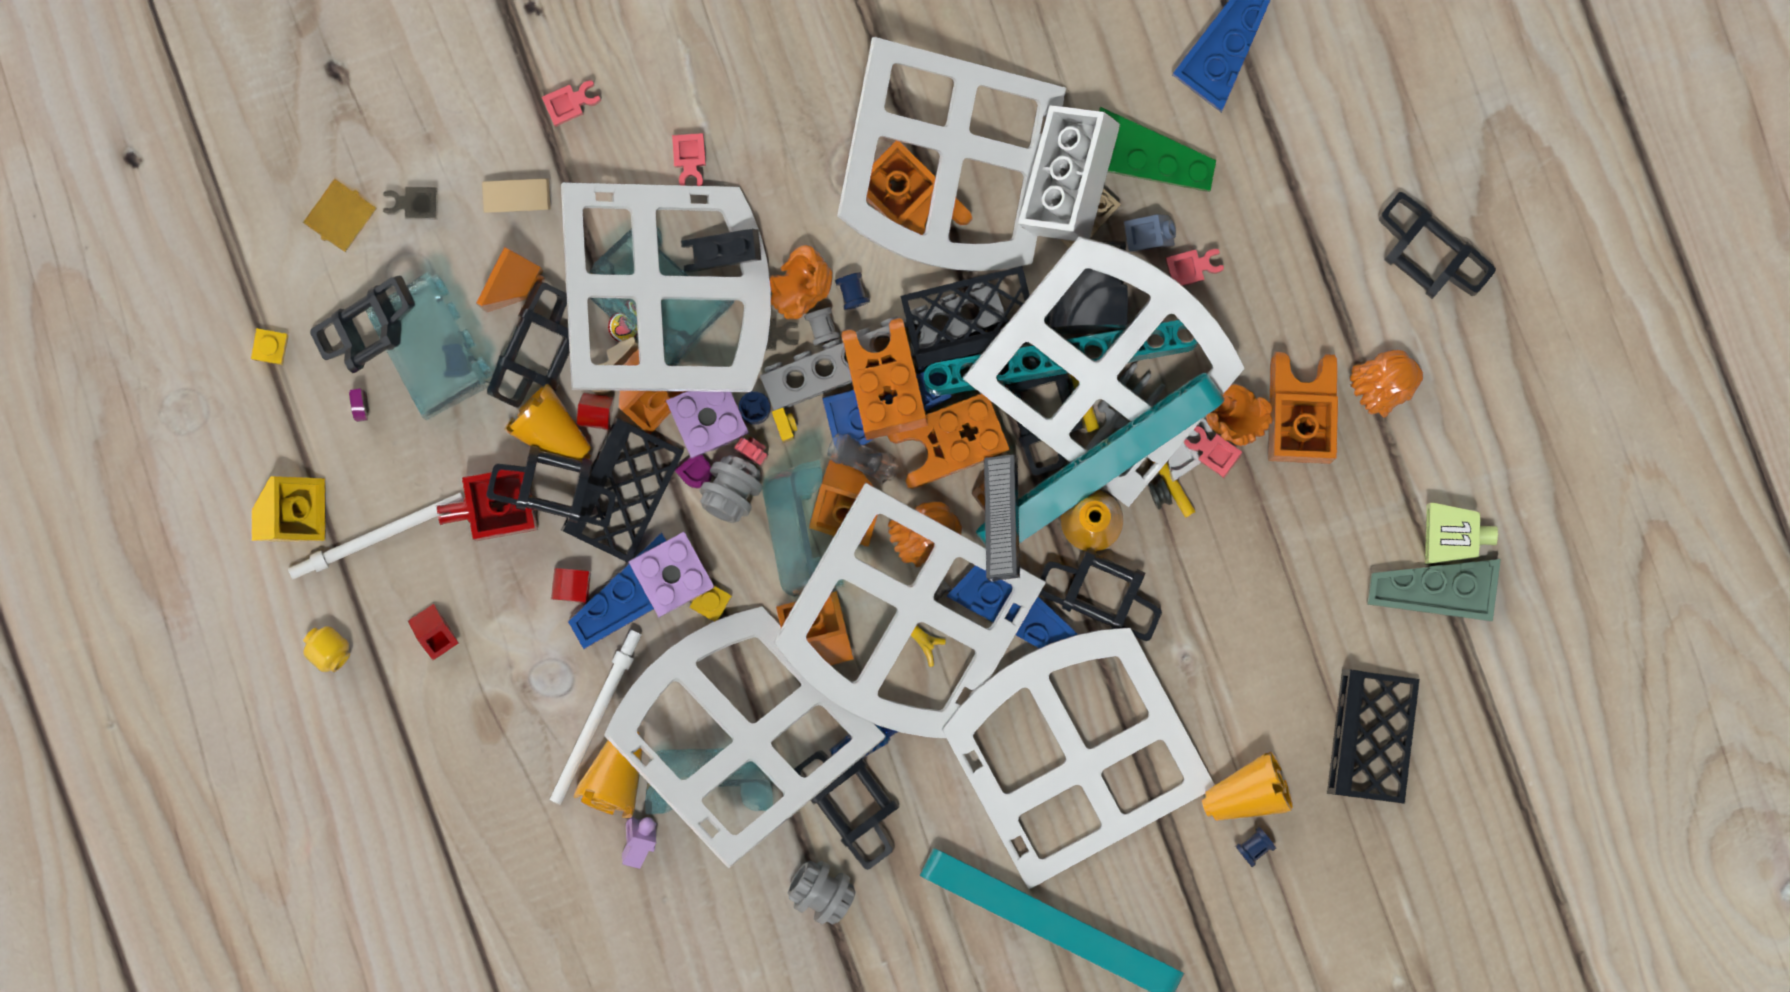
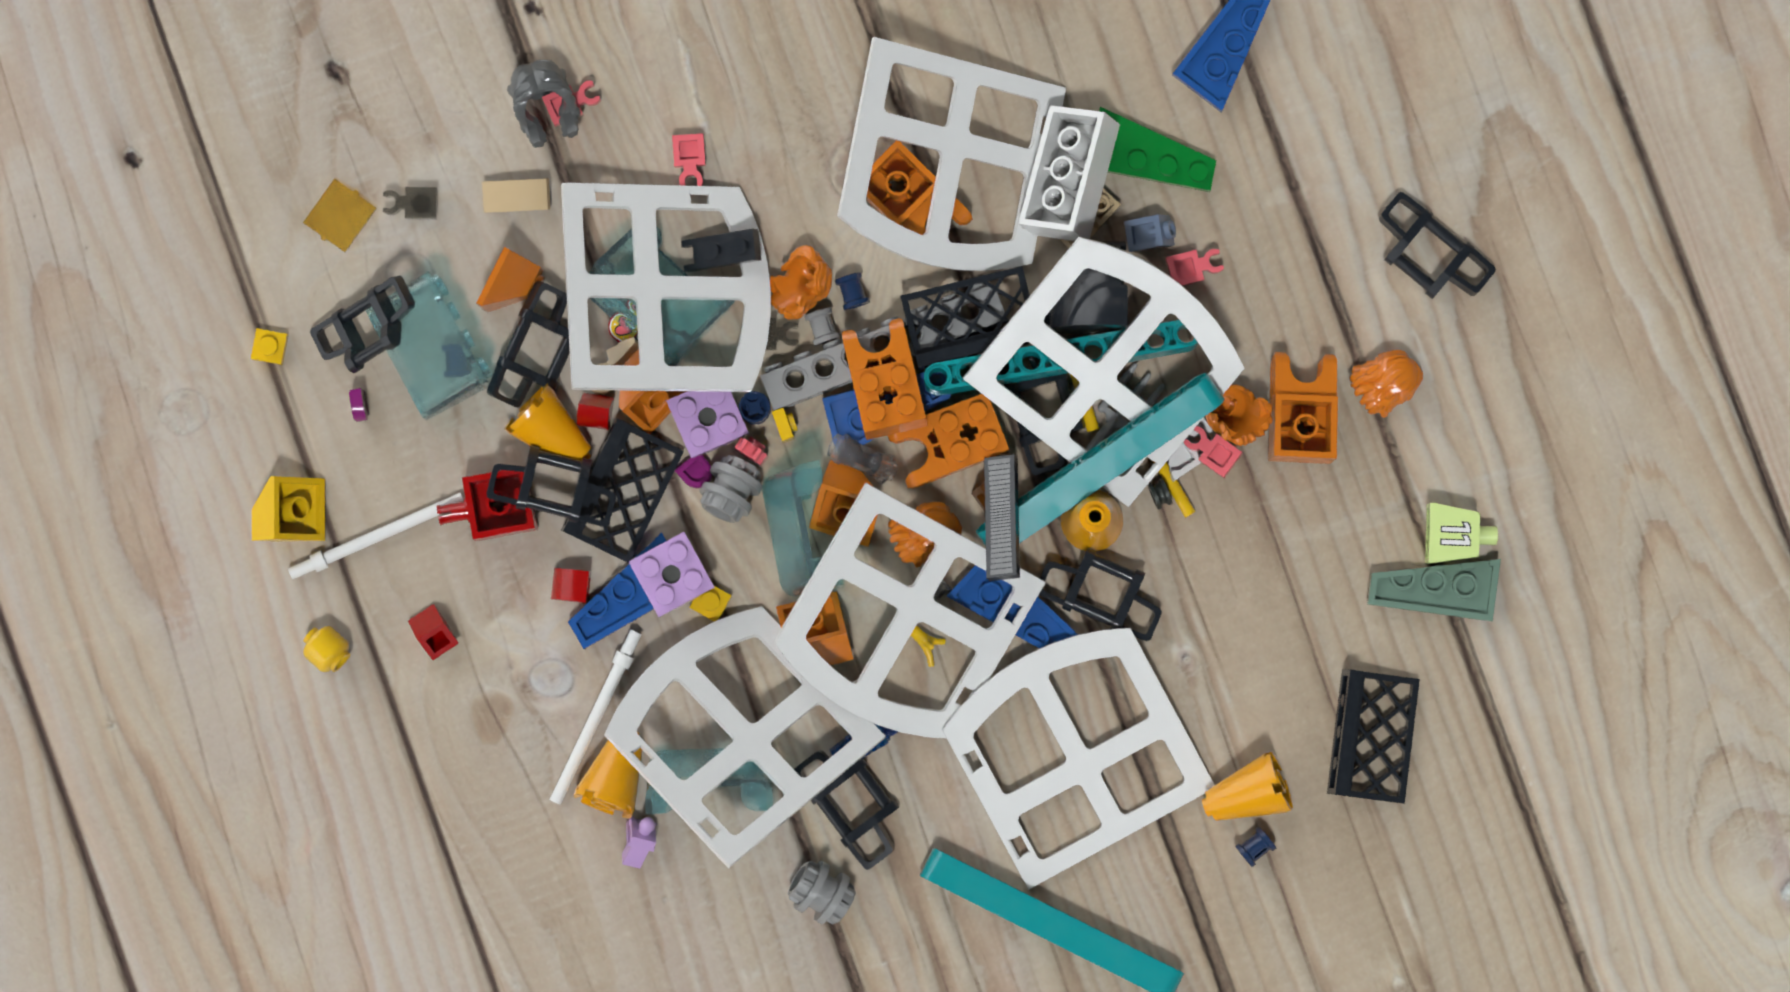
(534, 82): none -> dark grey hair

